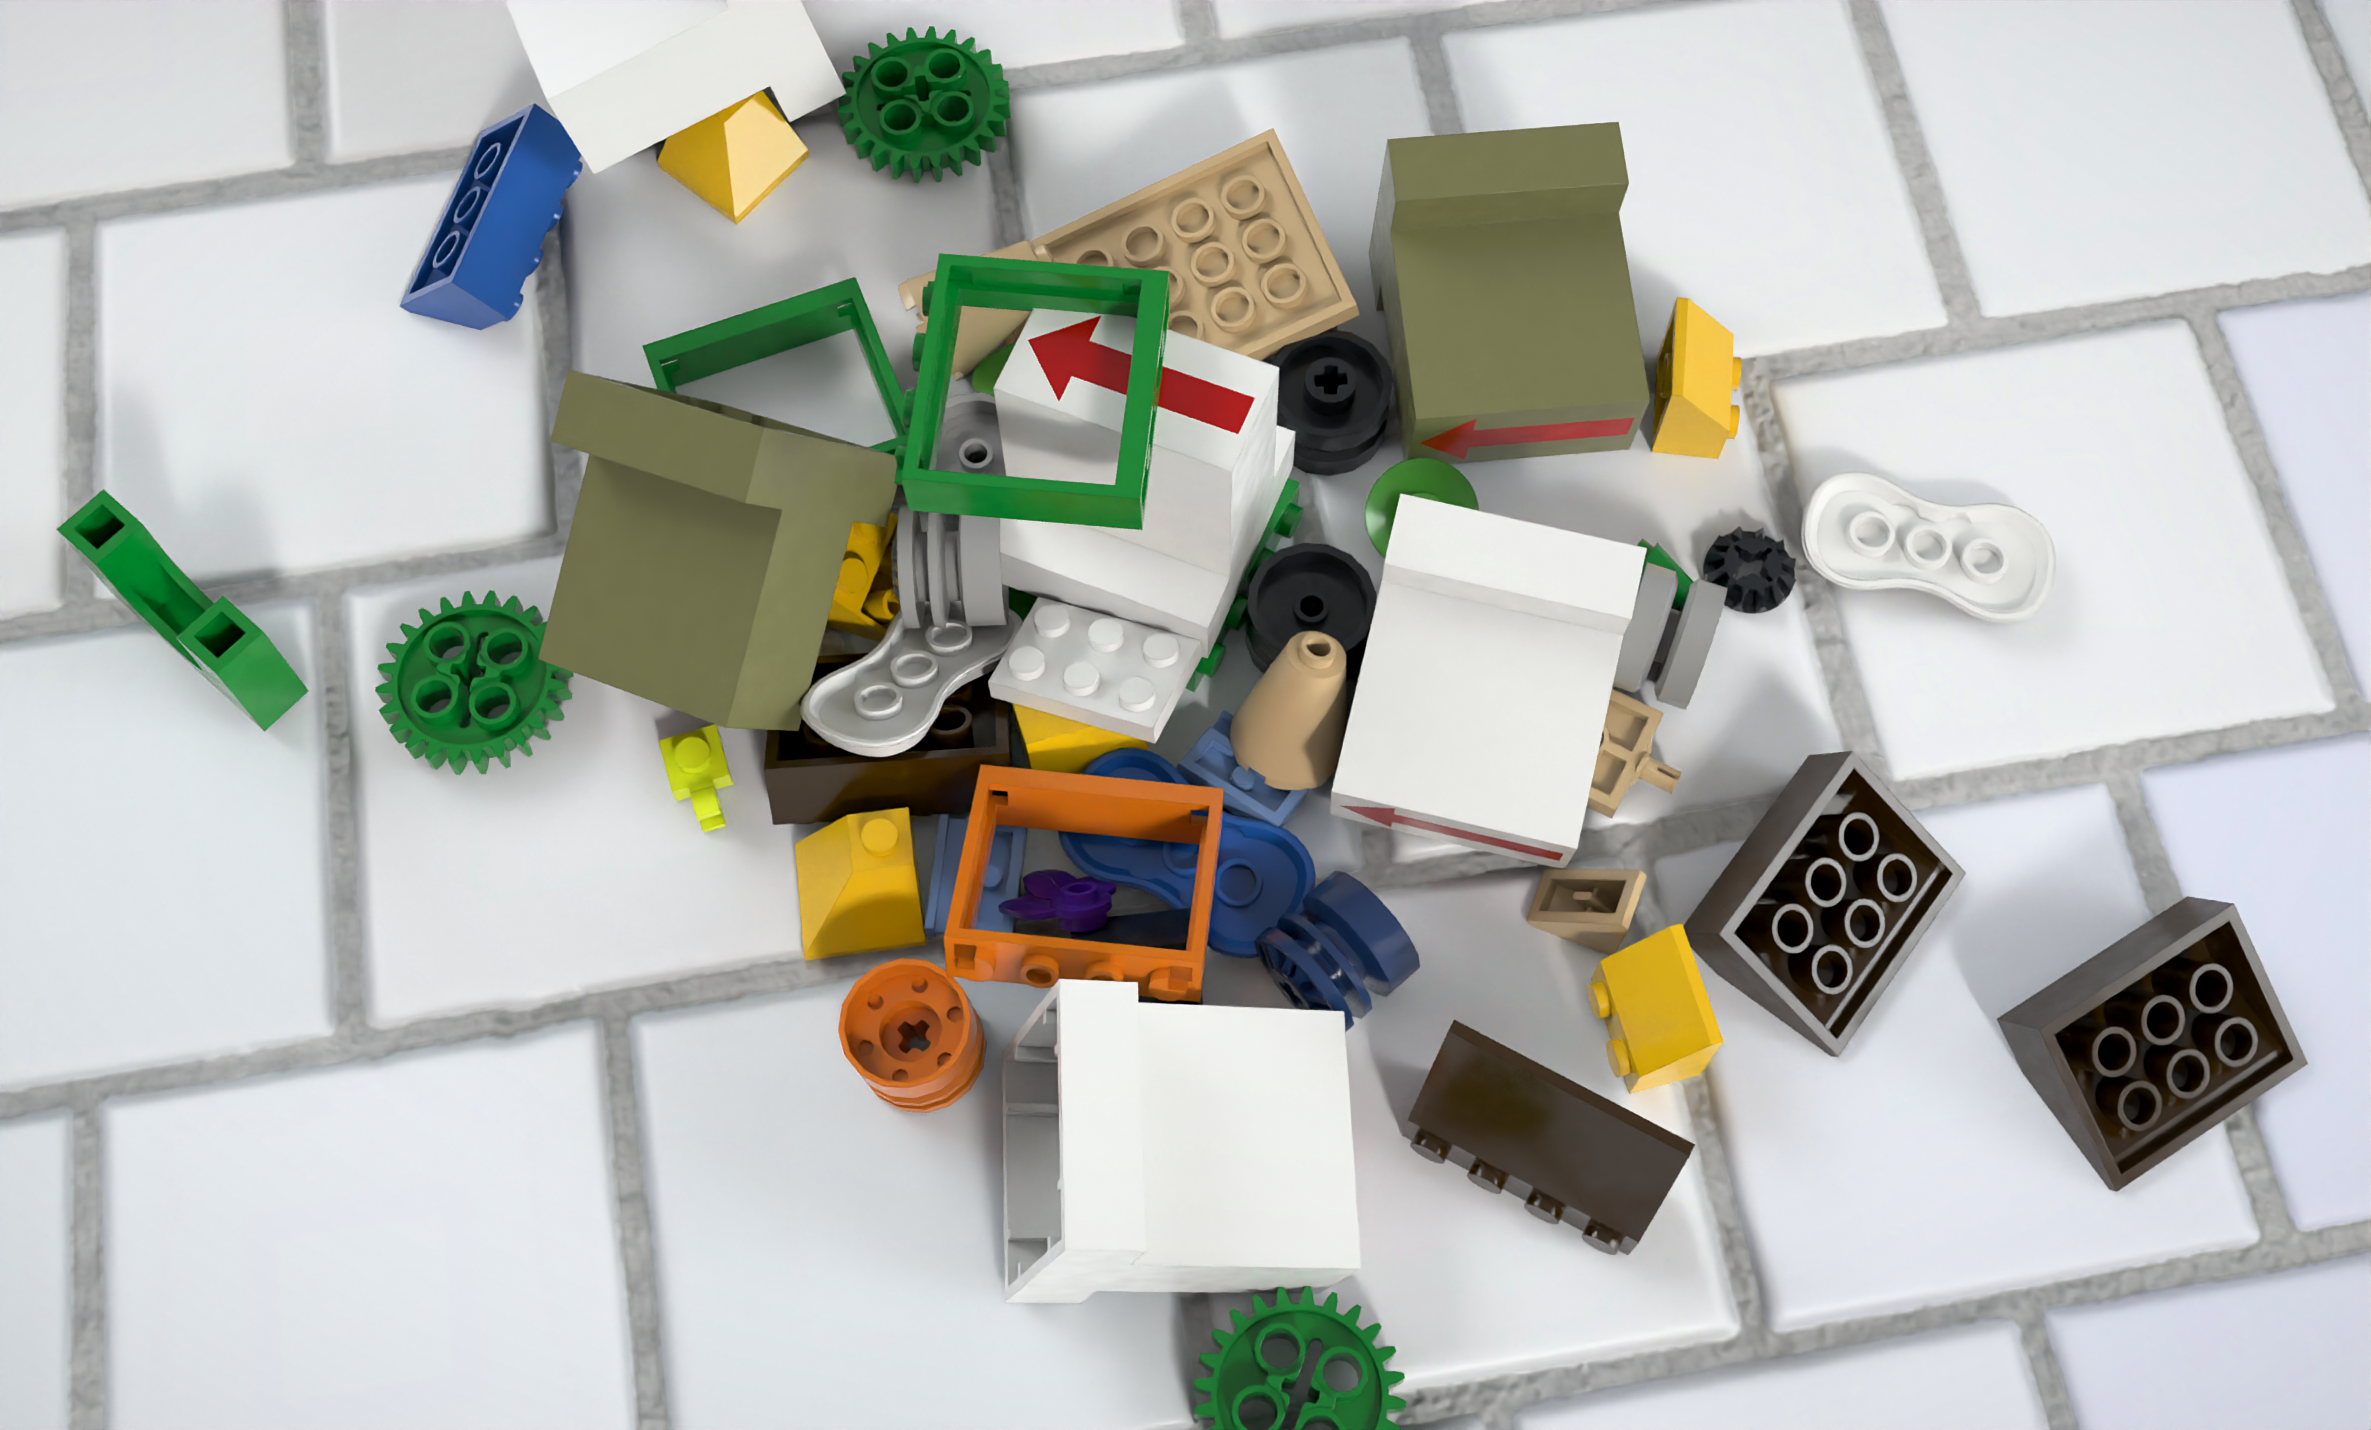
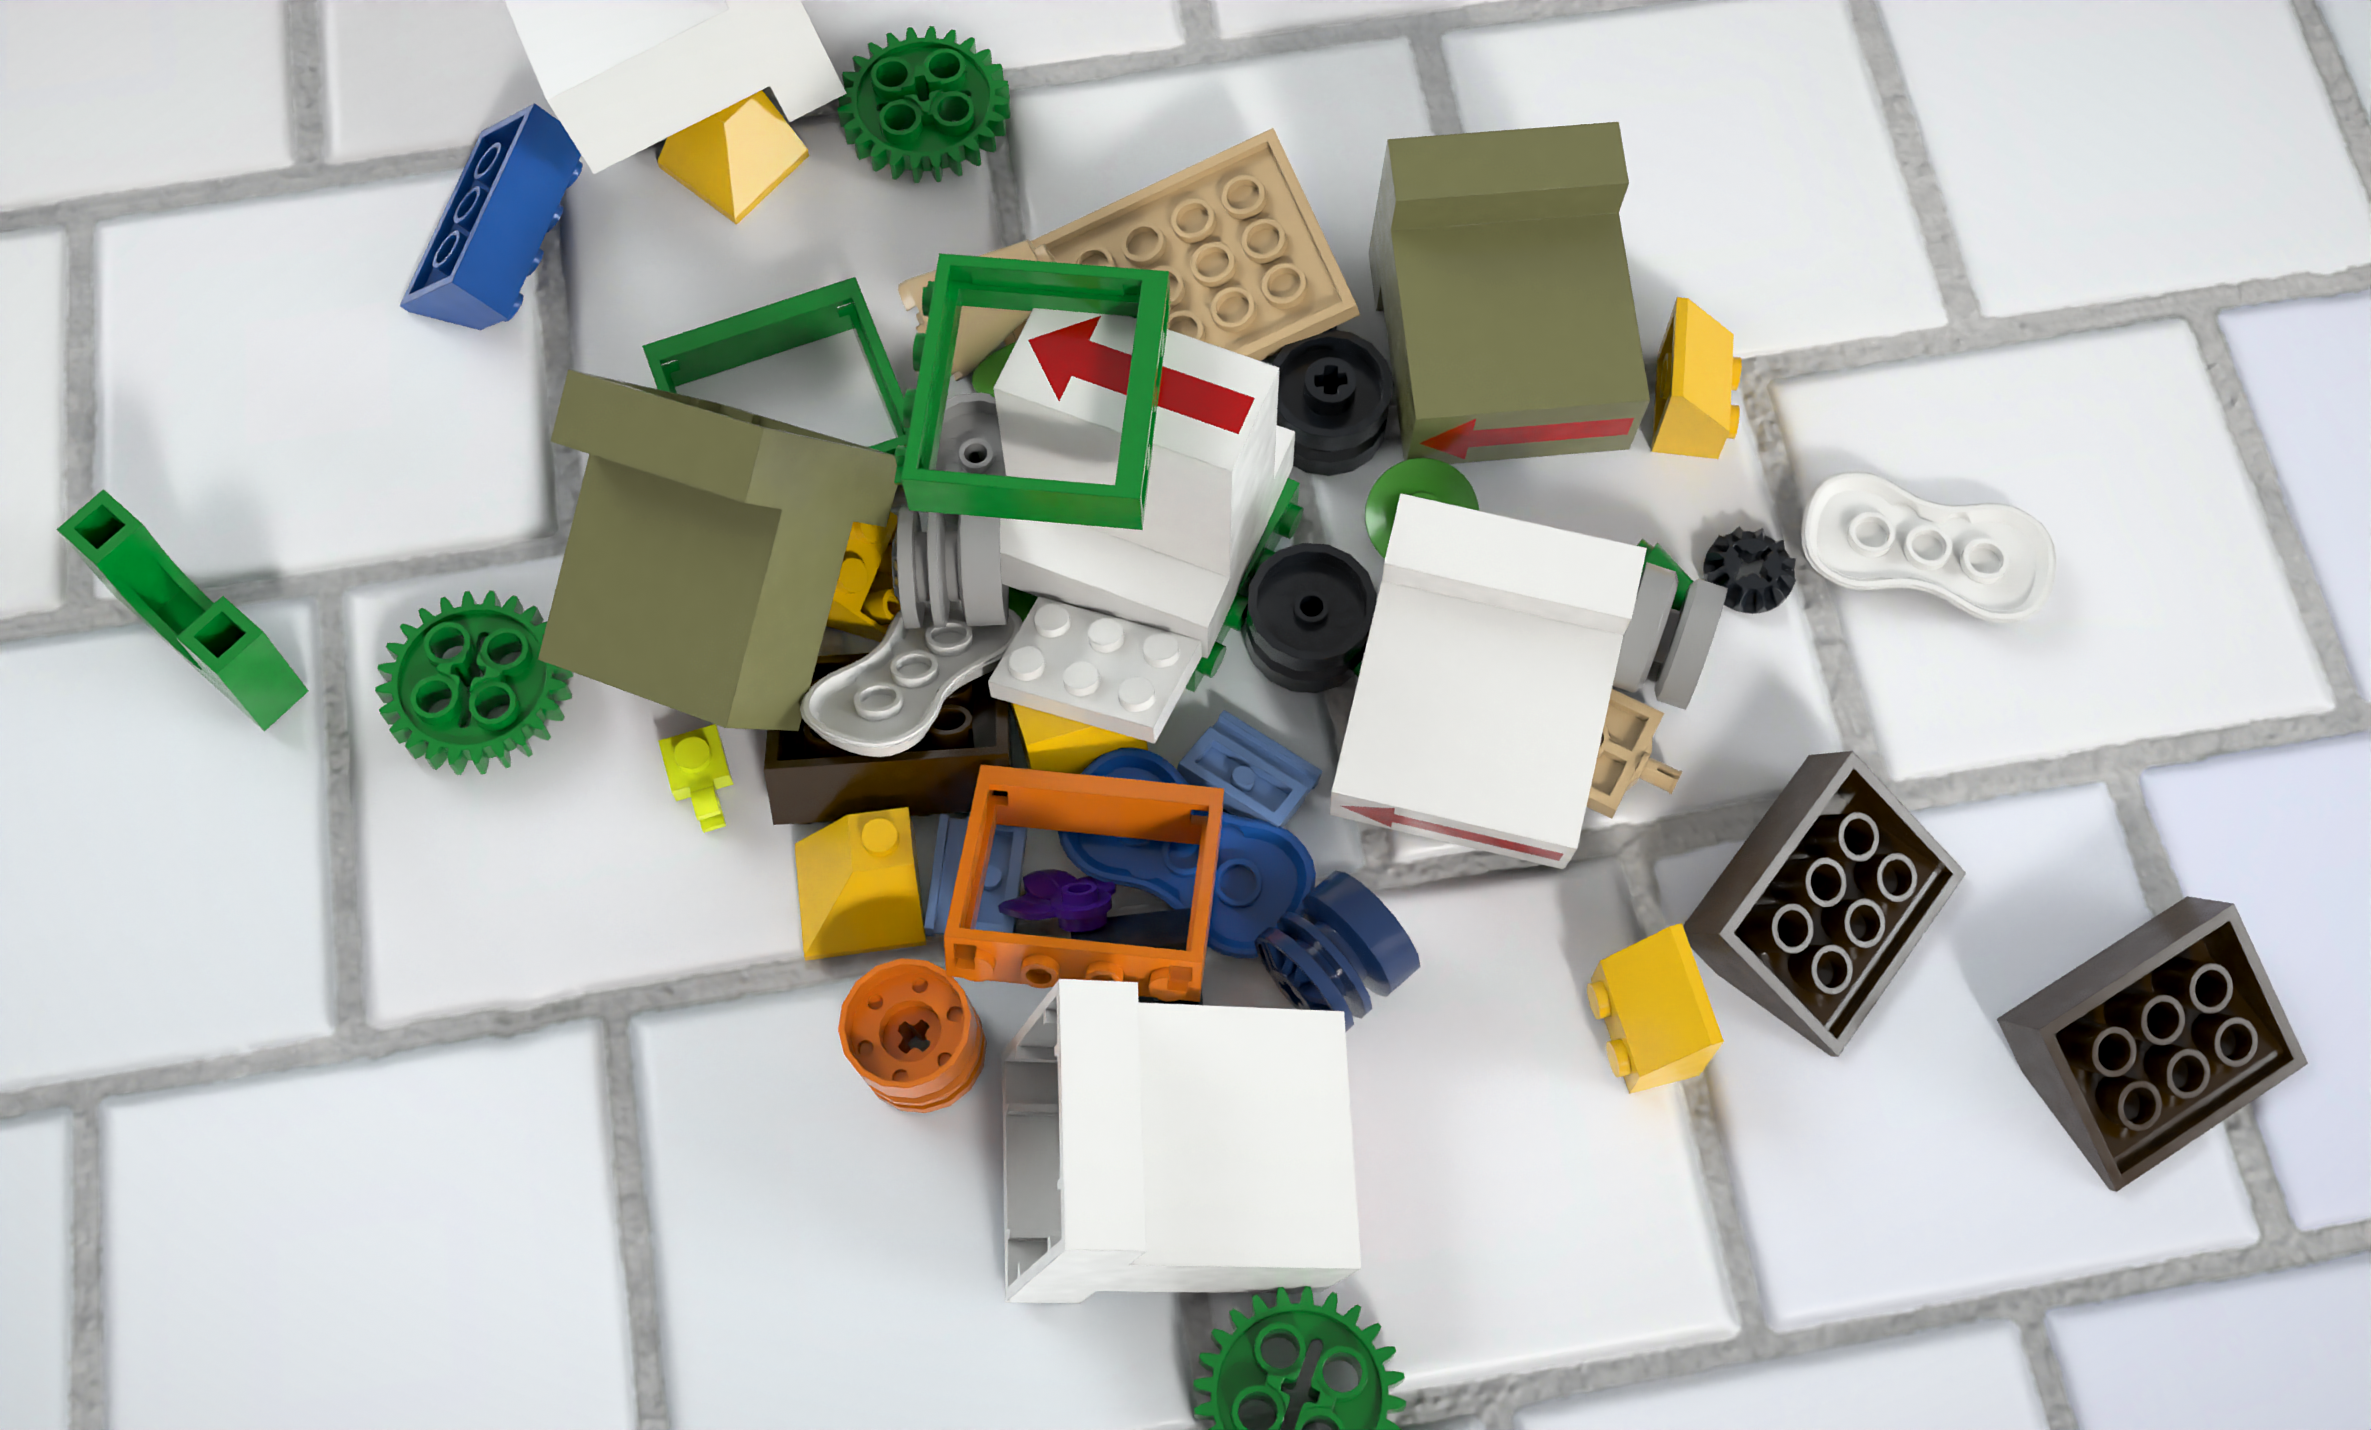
(1295, 715): tan cone -> none
(1544, 1140): dark brown slope -> none
(1587, 905): tan slope -> none

